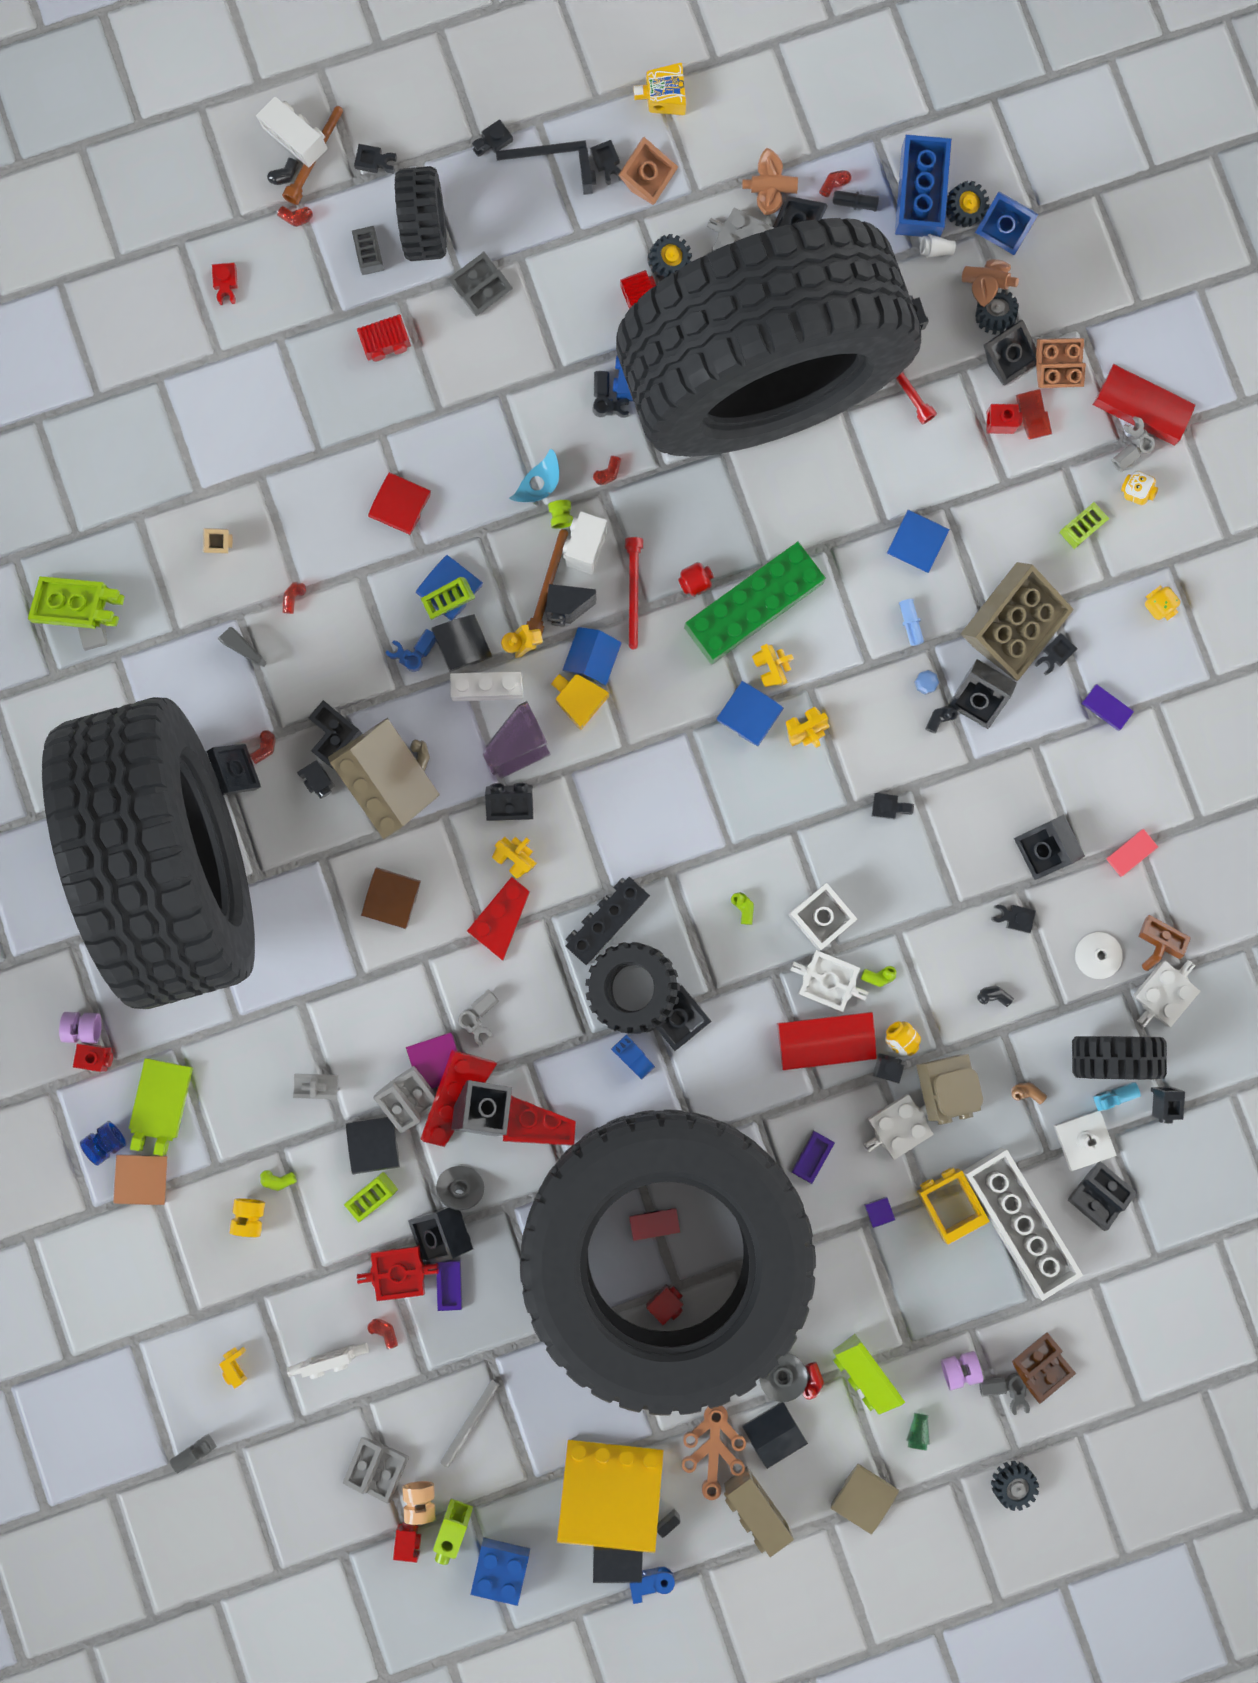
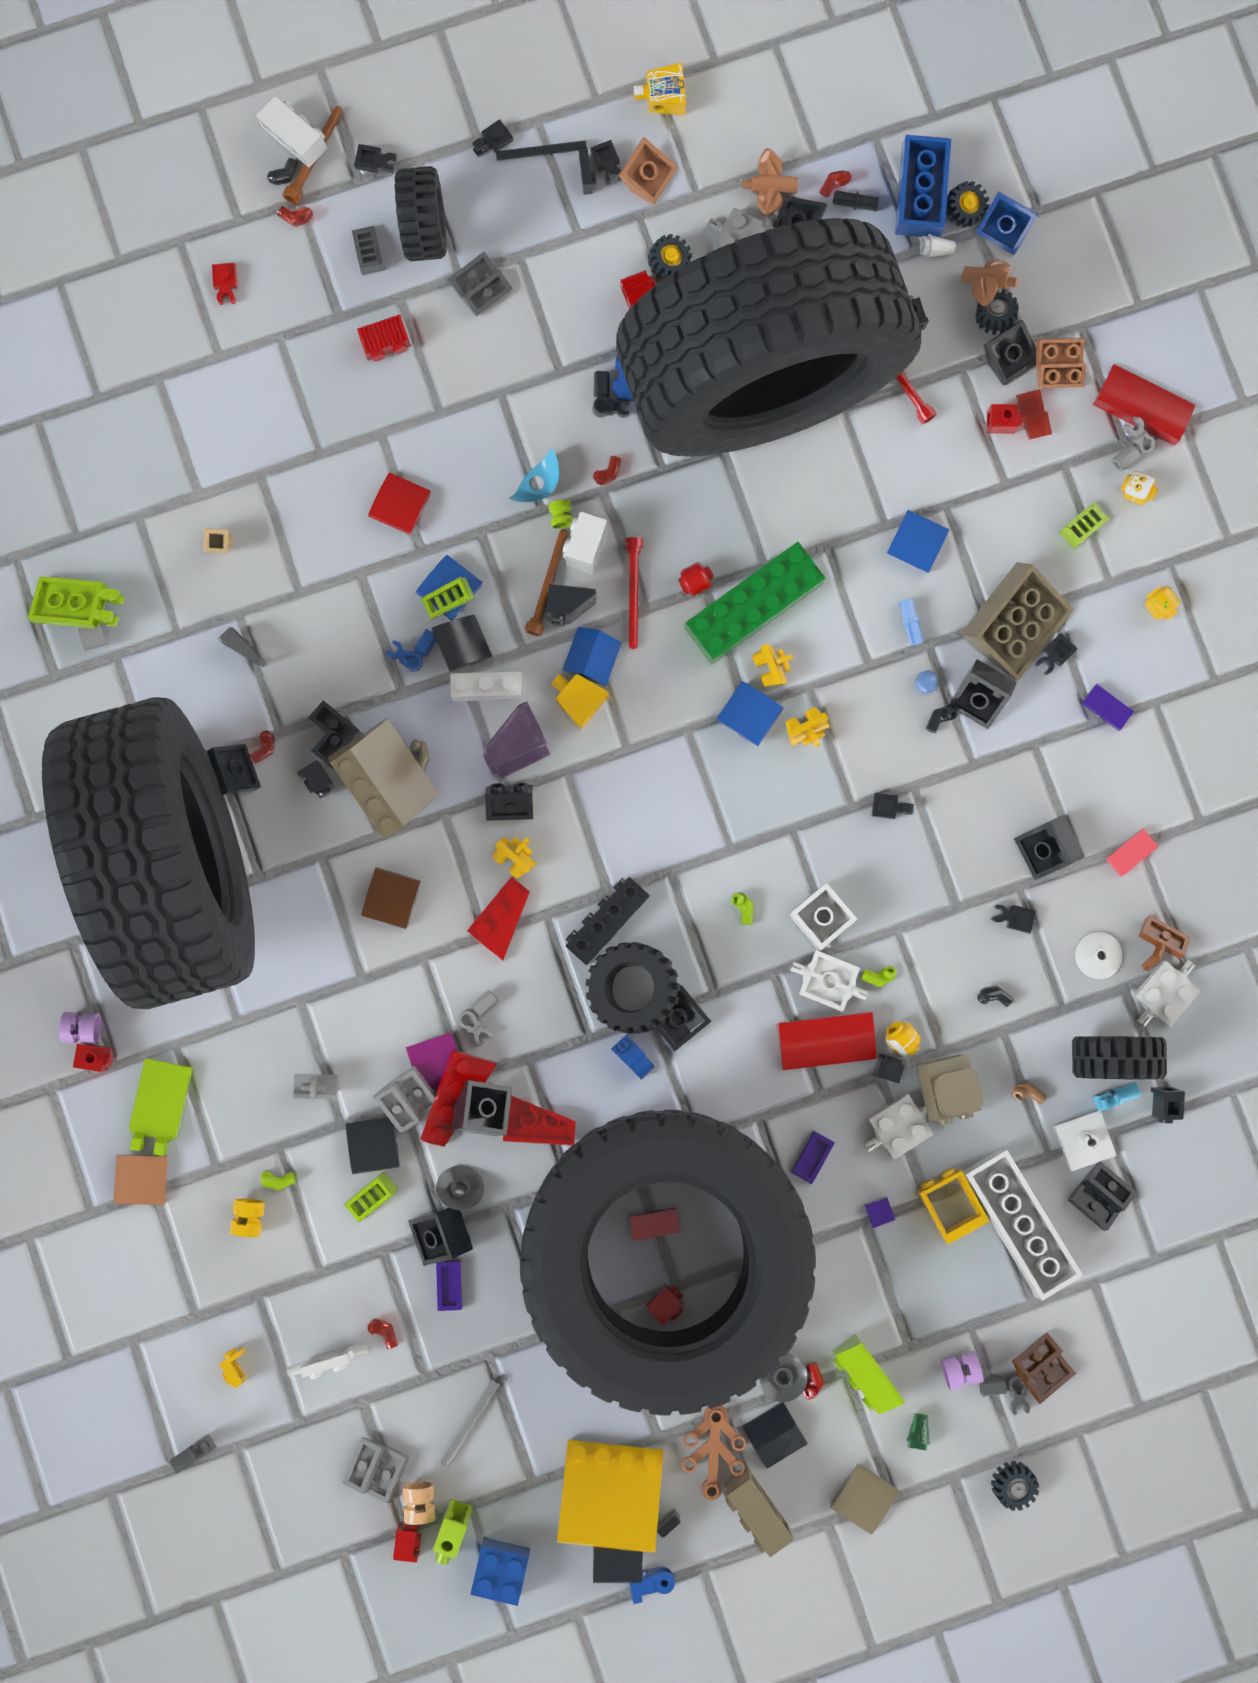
(100, 1145): clear blue wheel -> none
(290, 595): clear red arm -> none
(397, 1273): red plate -> none
(521, 641): yellow hips -> none

